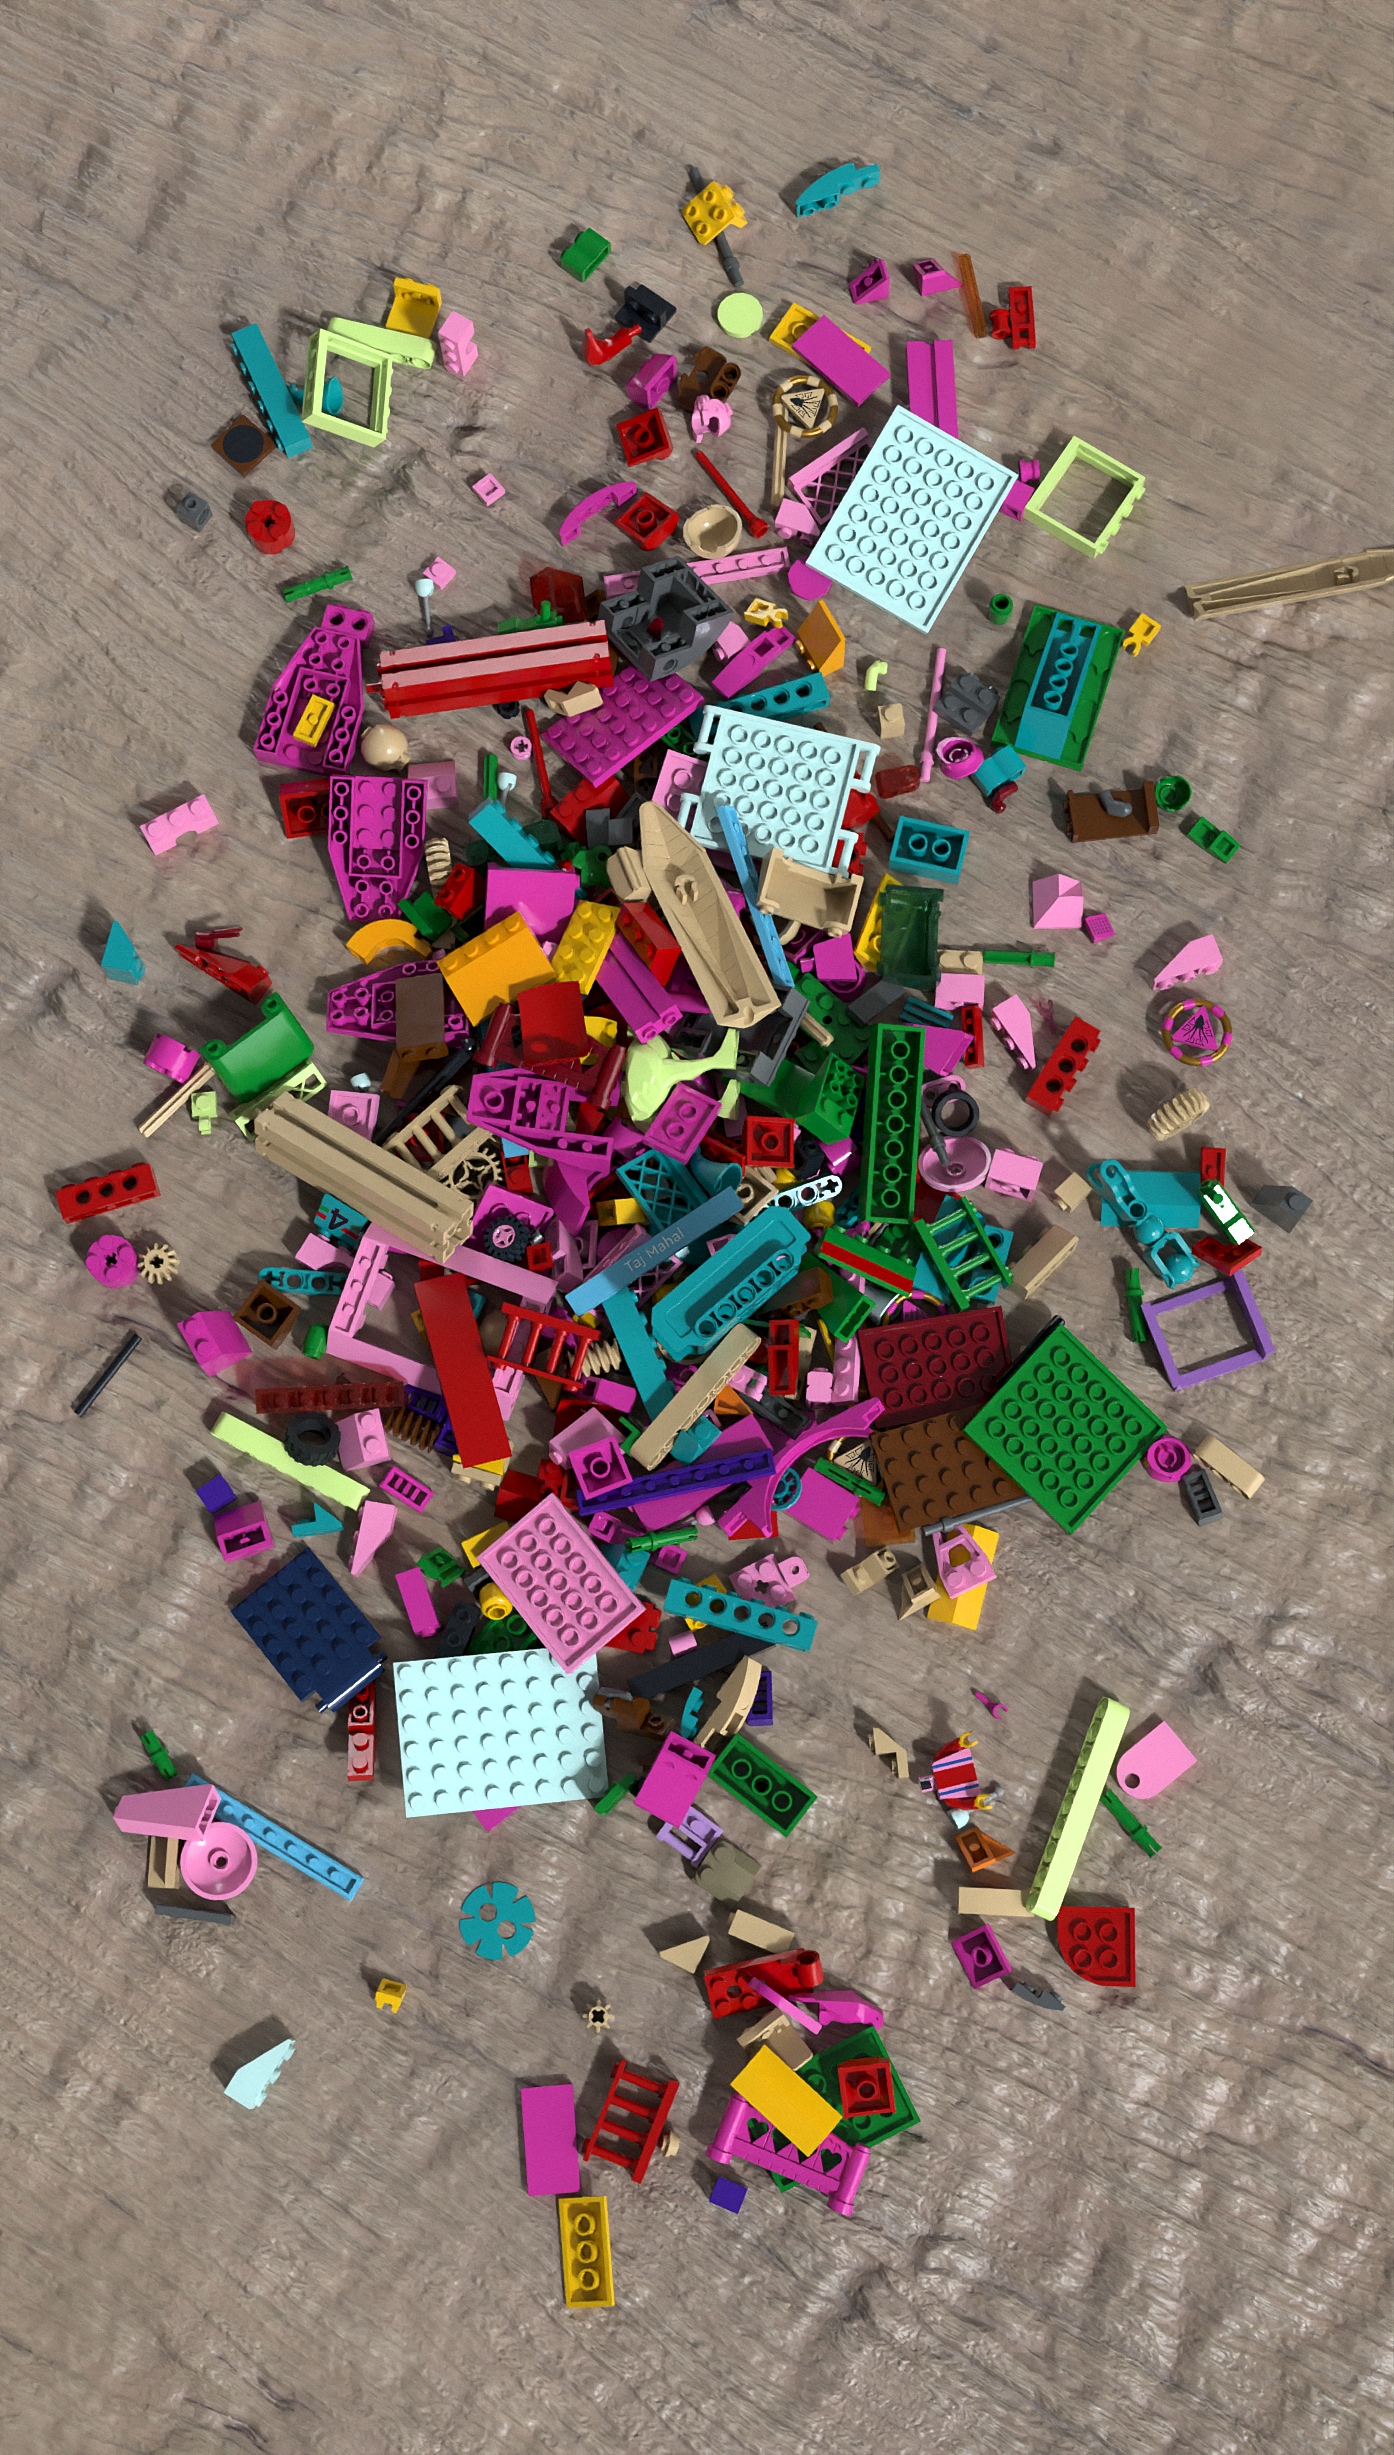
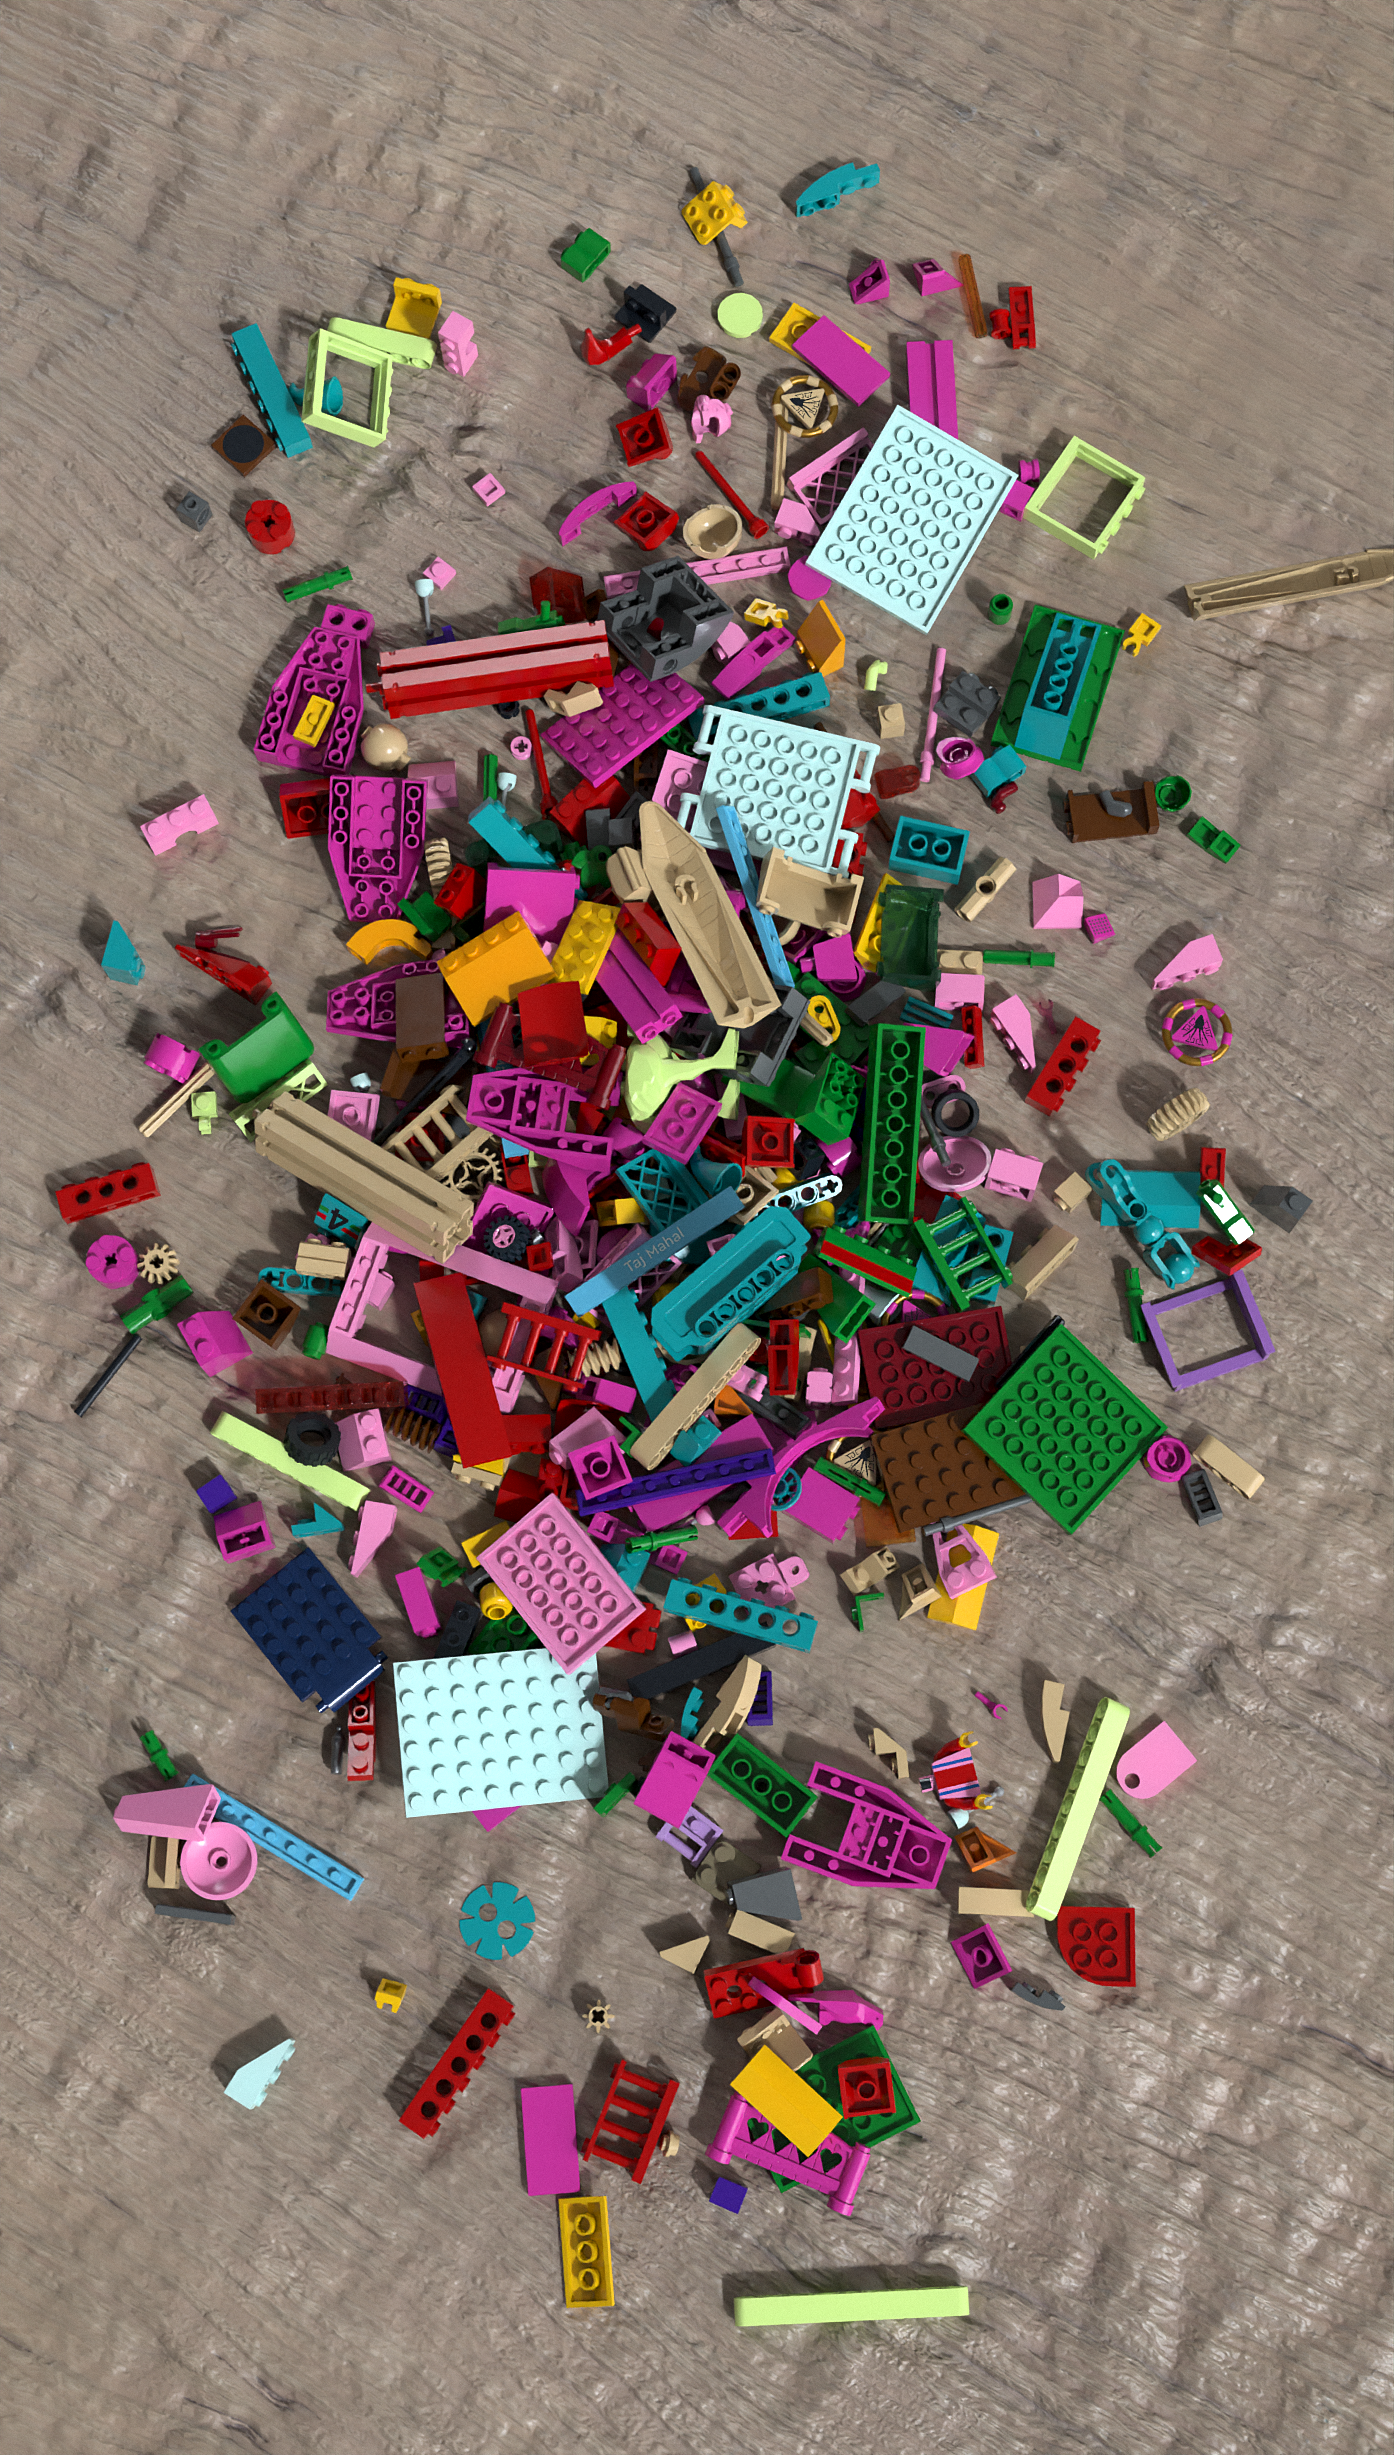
(156, 1304): none -> green piece
(323, 1260): none -> tan brick
(338, 1745): none -> flat silver piece
(428, 2125): none -> red brick
(528, 1433): none -> red brick
(766, 1894): none -> dark grey slope
(827, 1018): none -> yellow plate
(851, 2306): none -> yellowish green beam
(856, 1611): none -> green bracket
(883, 1842): none -> dark pink wedge
(940, 1353): none -> dark grey tile
(977, 900): none -> tan piece
(1052, 1718): none -> tan slope

